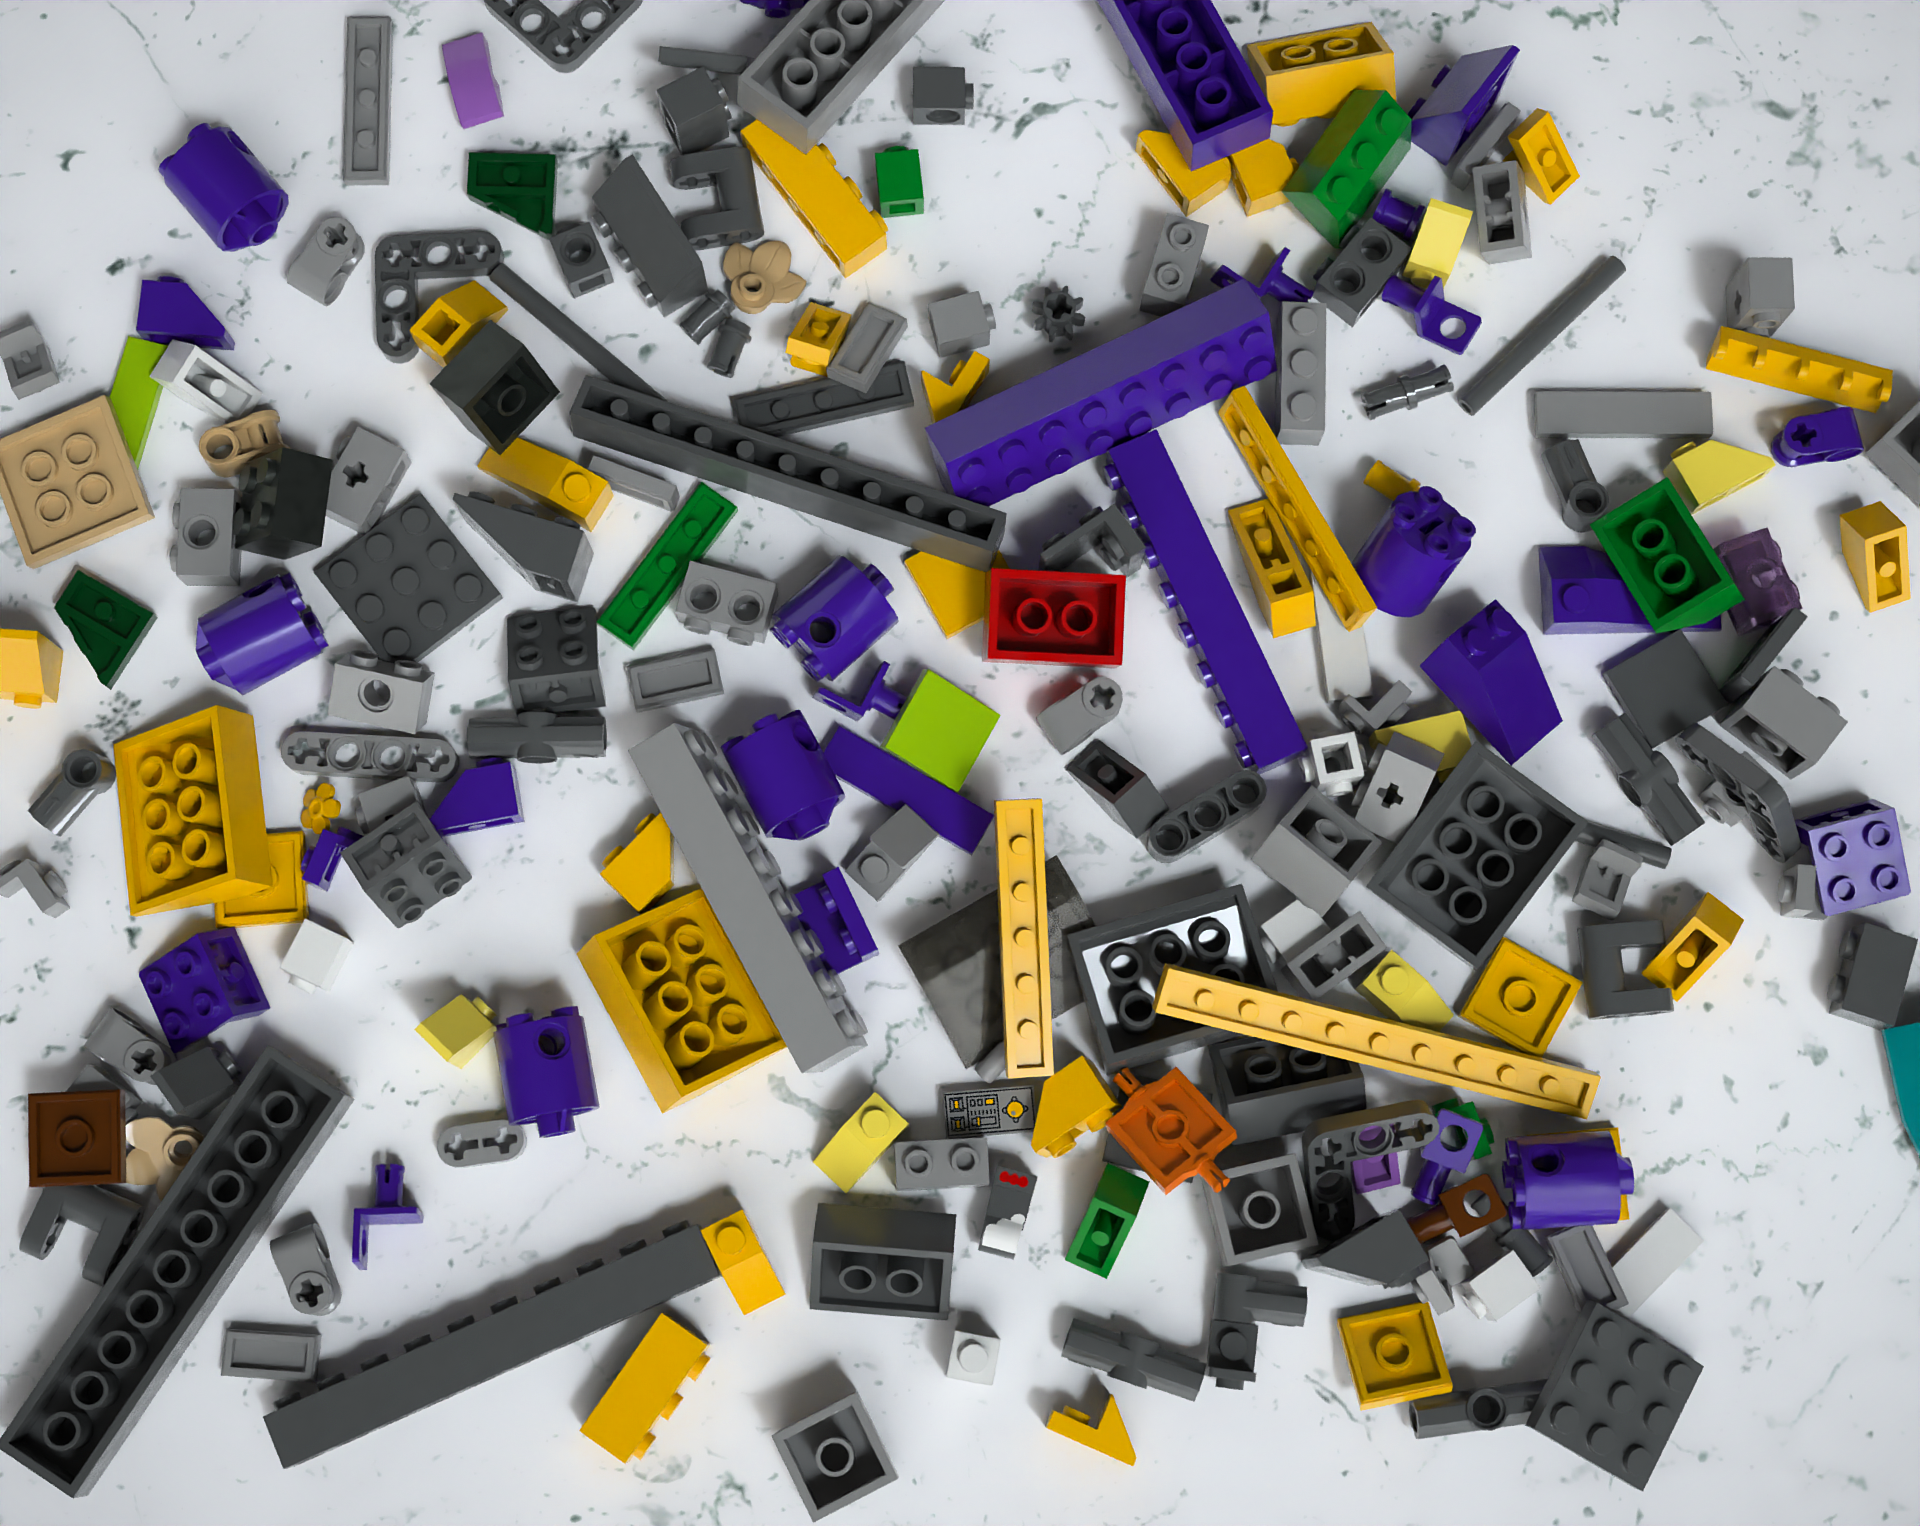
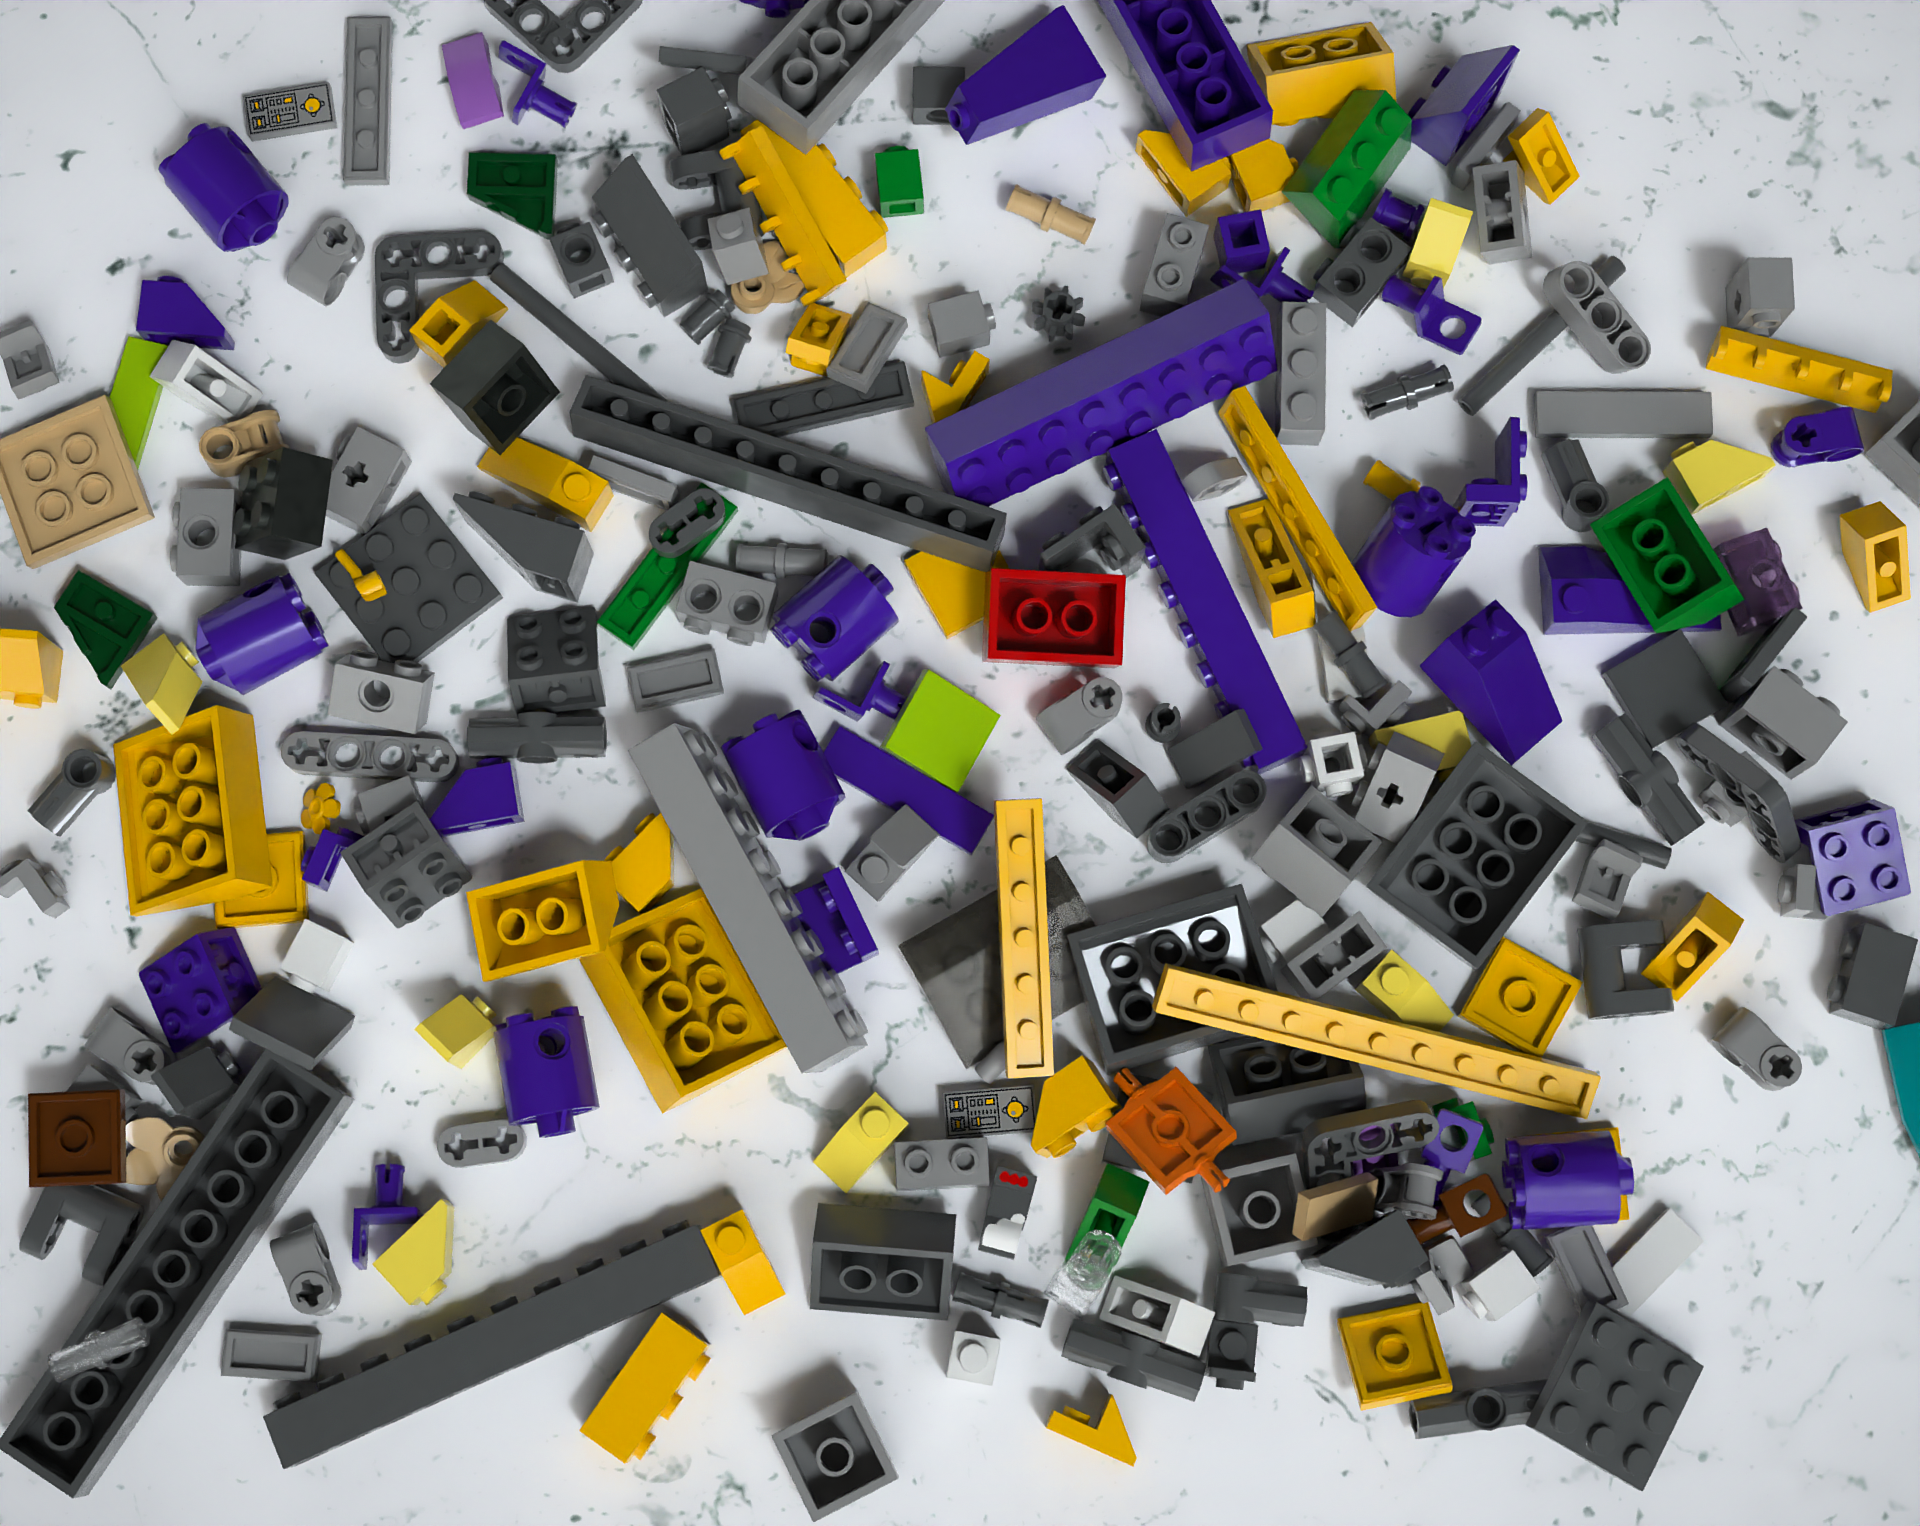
(98, 1349): none -> clear pin
(165, 680): none -> light yellow slope
(290, 112): none -> tile
(292, 1023): none -> dark grey tile
(368, 585): none -> yellow hand
(421, 1256): none -> light yellow slope
(536, 95): none -> dark purple bracket
(543, 918): none -> yellow slope
(693, 531): none -> dark grey beam
(738, 246): none -> light grey brick
(780, 560): none -> light grey pin
(786, 214): none -> yellow hinge
(1000, 1300): none -> dark grey pin
(1028, 80): none -> dark purple slope
(1050, 214): none -> tan pin
(1084, 1273): none -> clear piece
(1157, 1315): none -> white slope
(1168, 732): none -> dark grey pin
(1214, 479): none -> light grey beam
(1215, 748): none -> dark grey tile
(1242, 241): none -> dark purple brick
(1335, 1206): none -> tan tile
(1350, 654): none -> dark grey pin
(1407, 1189): none -> light grey piece
(1495, 500): none -> dark purple bracket
(1616, 322): none -> light grey beam
(1753, 1047): none -> light grey piece

